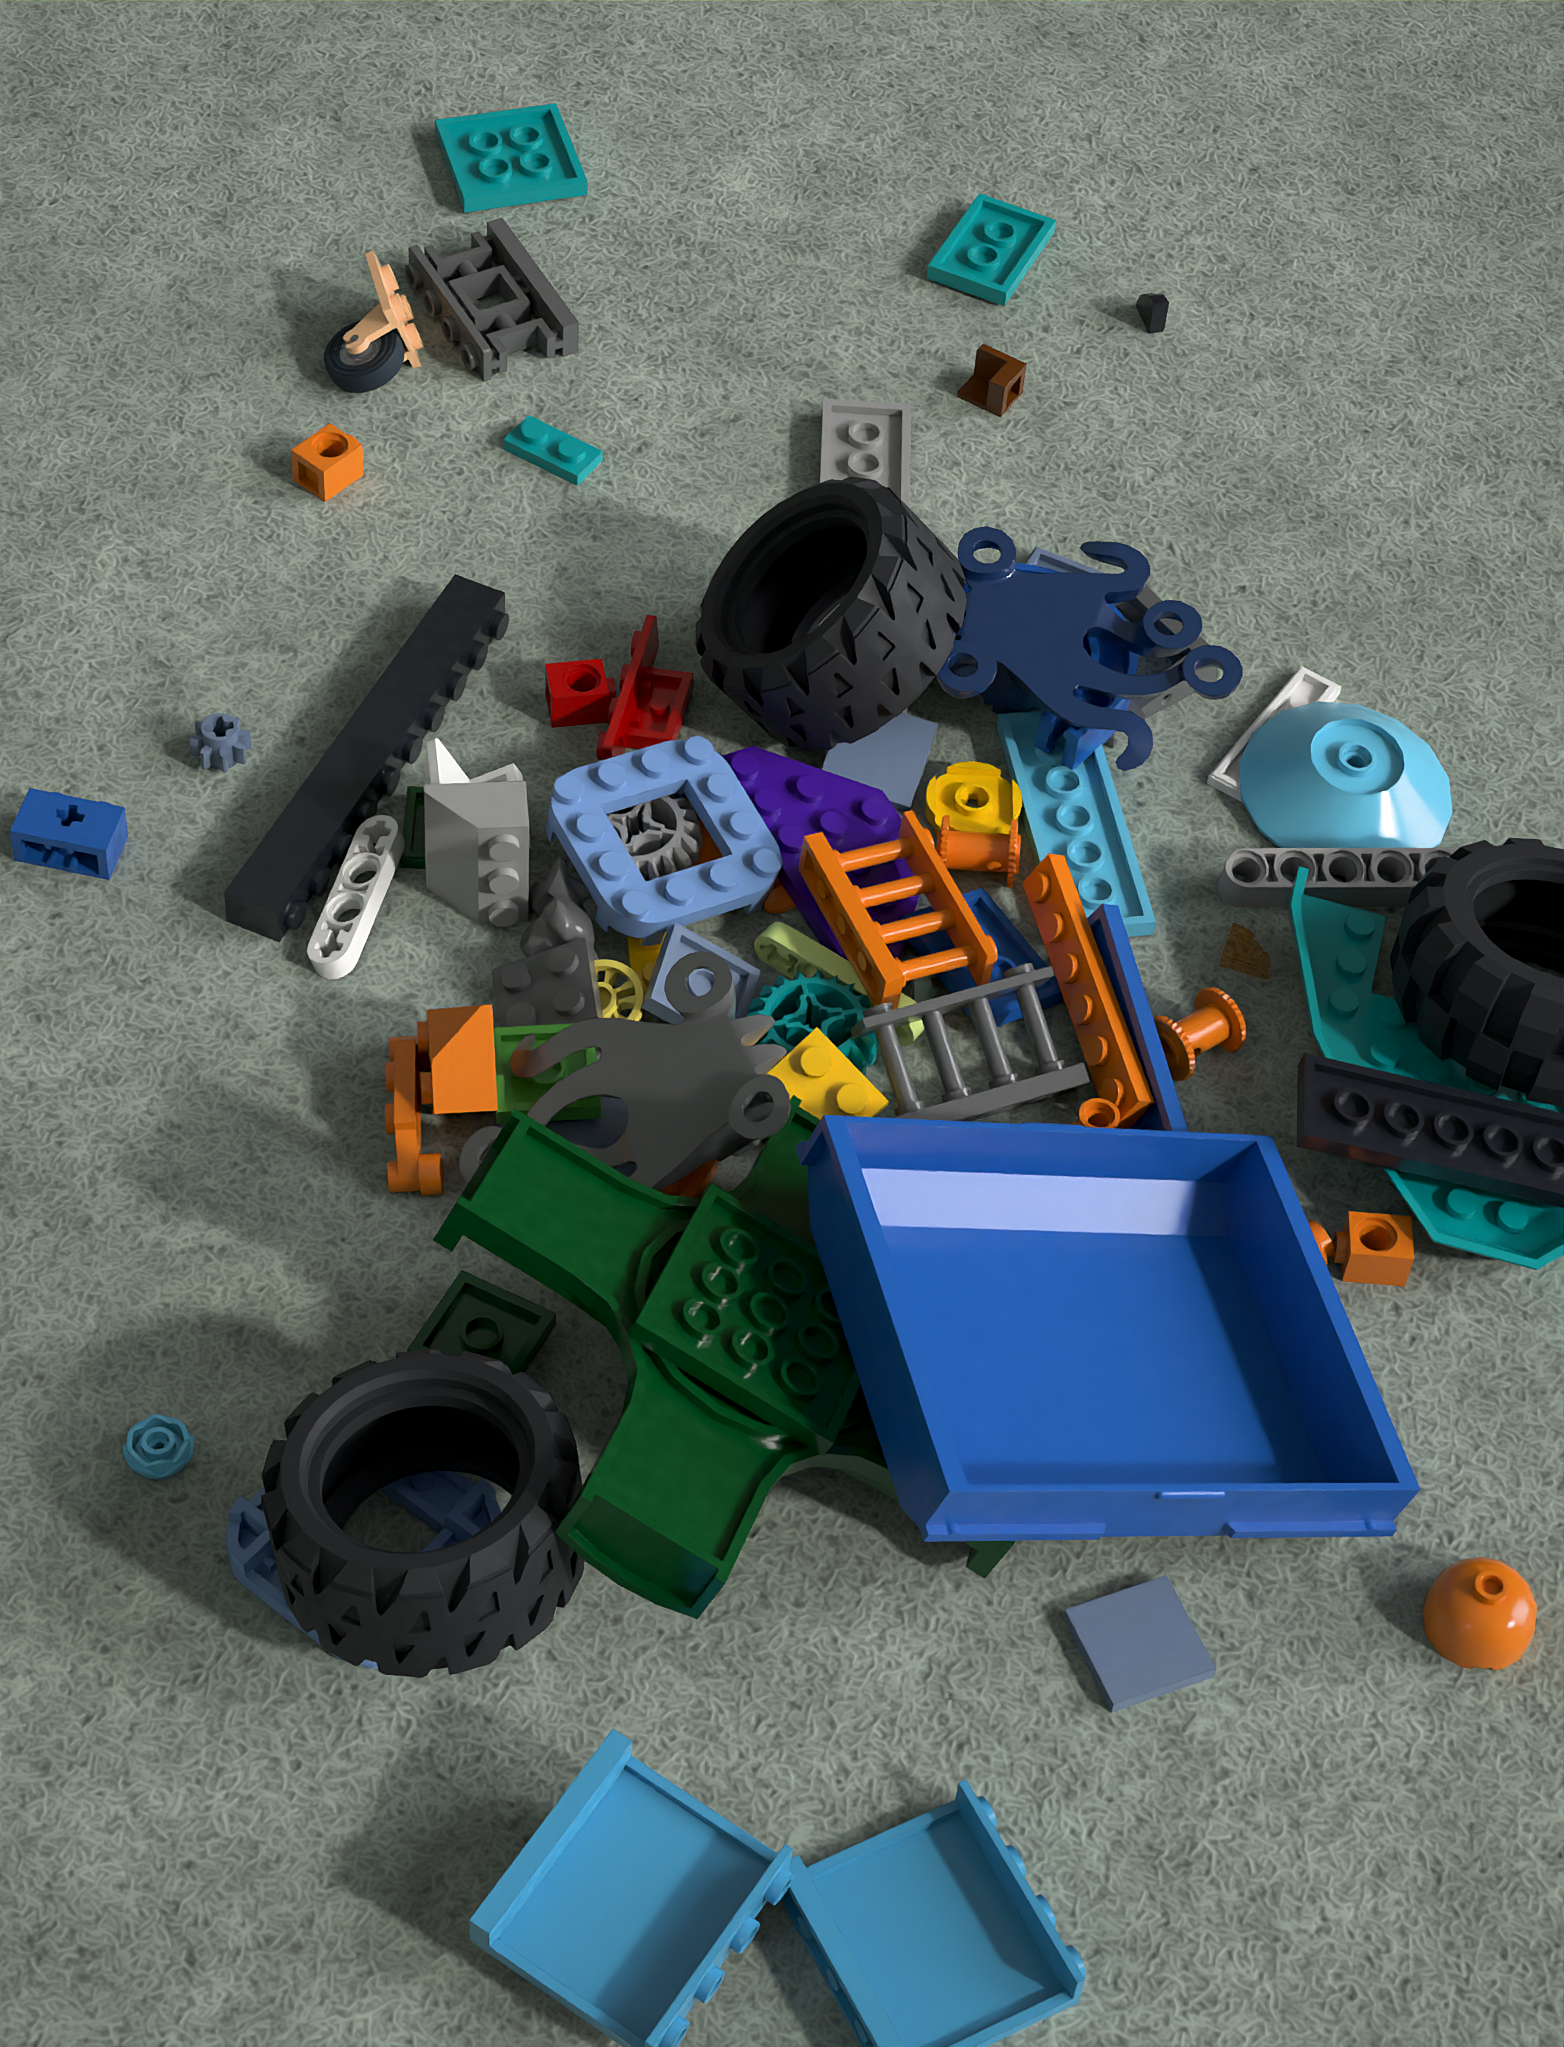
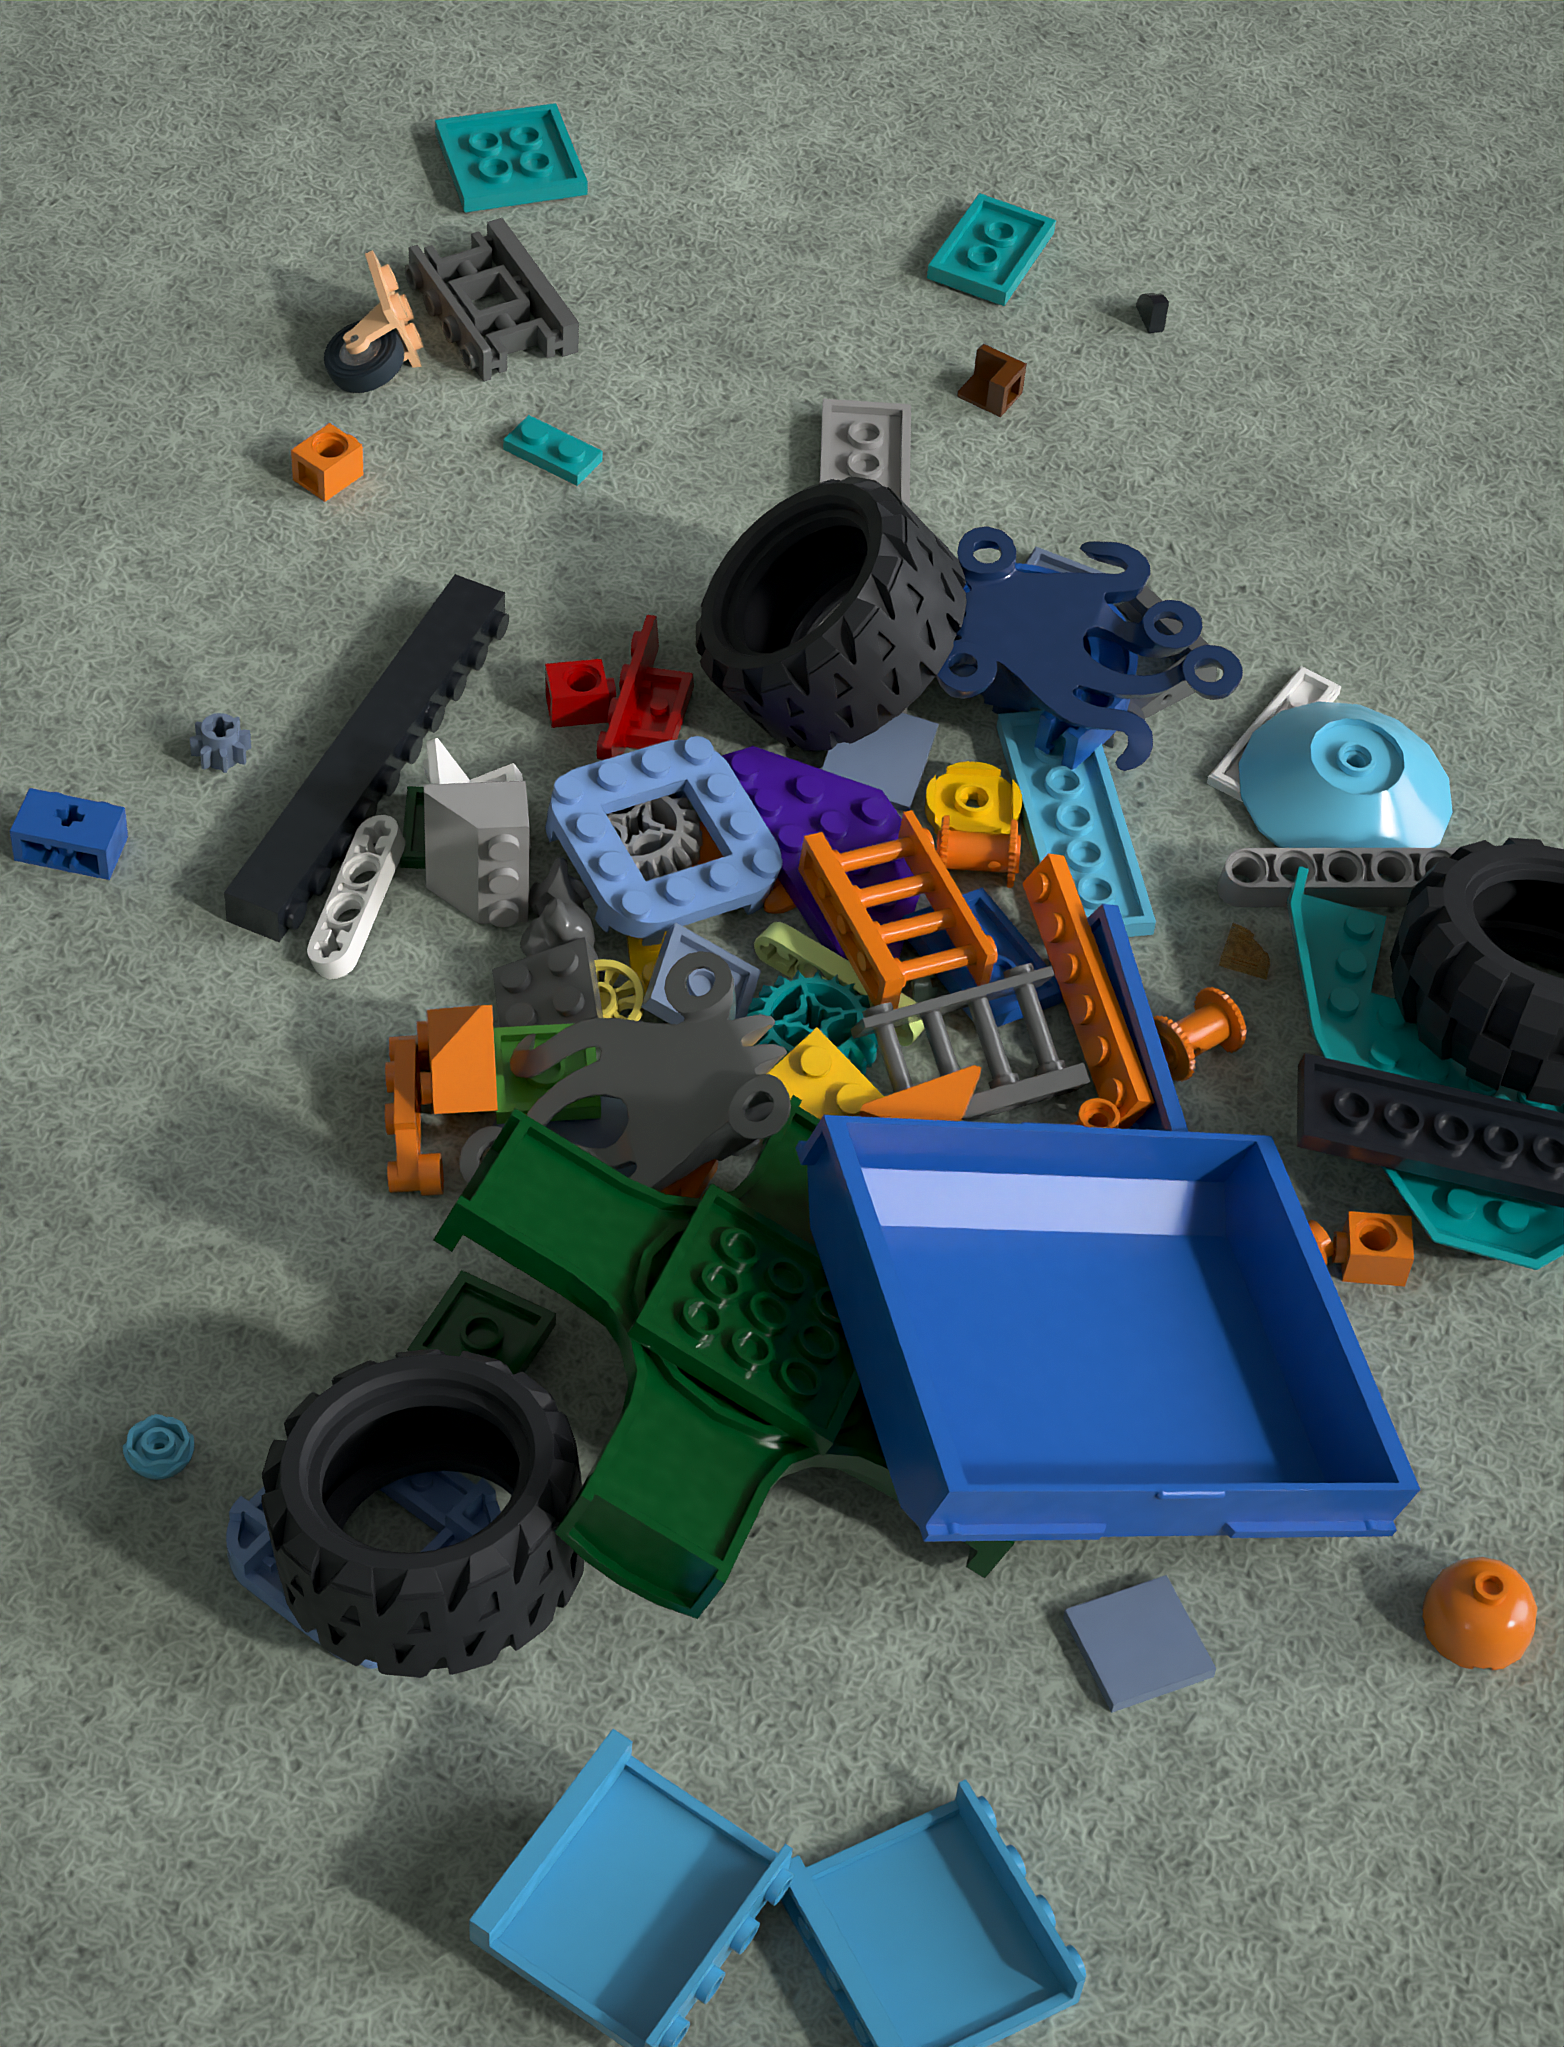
(936, 1099): none -> orange tile

